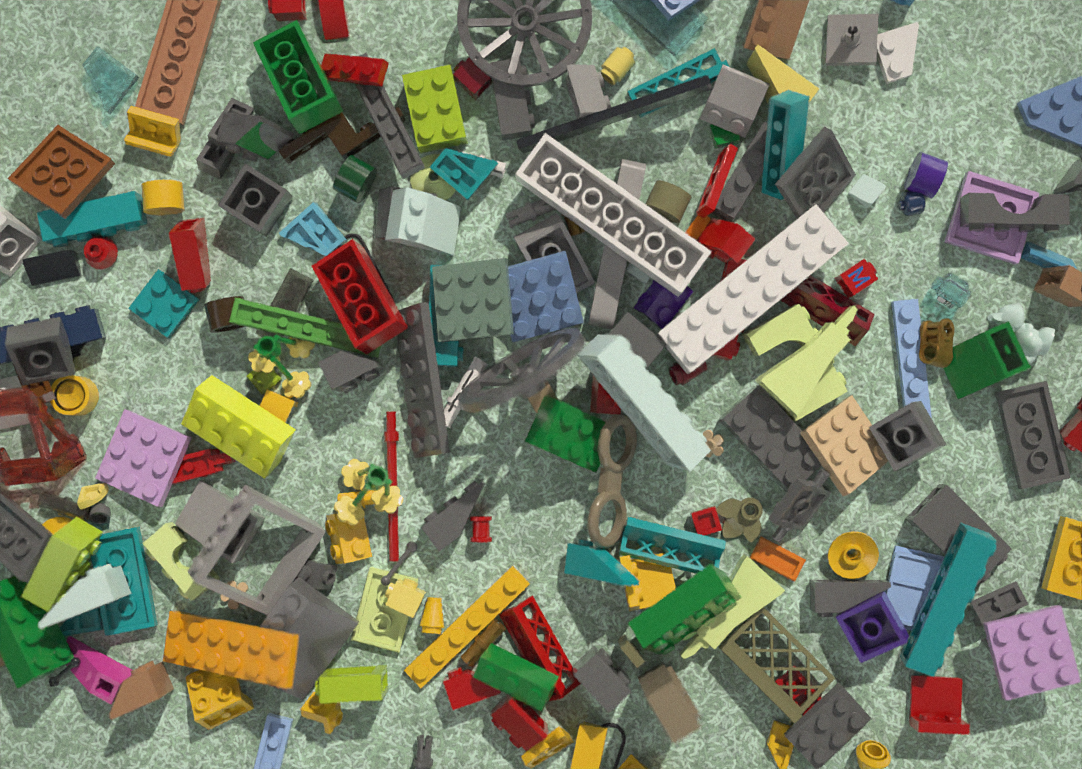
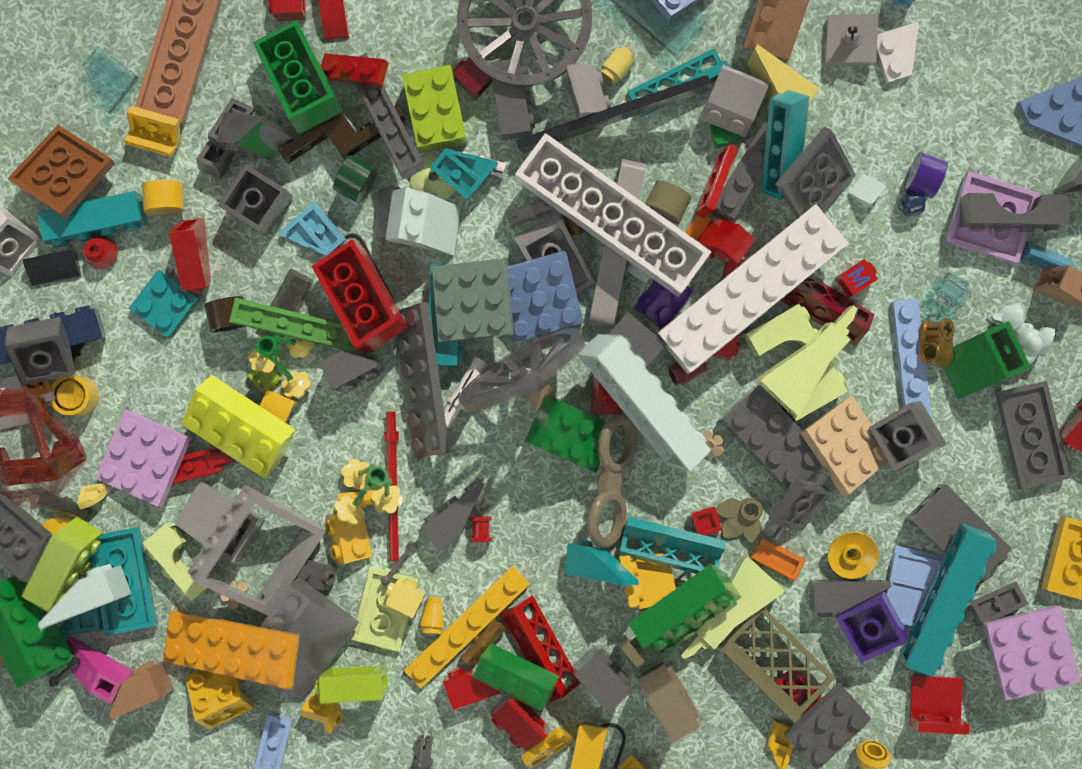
(100, 514): dark grey hinge -> none

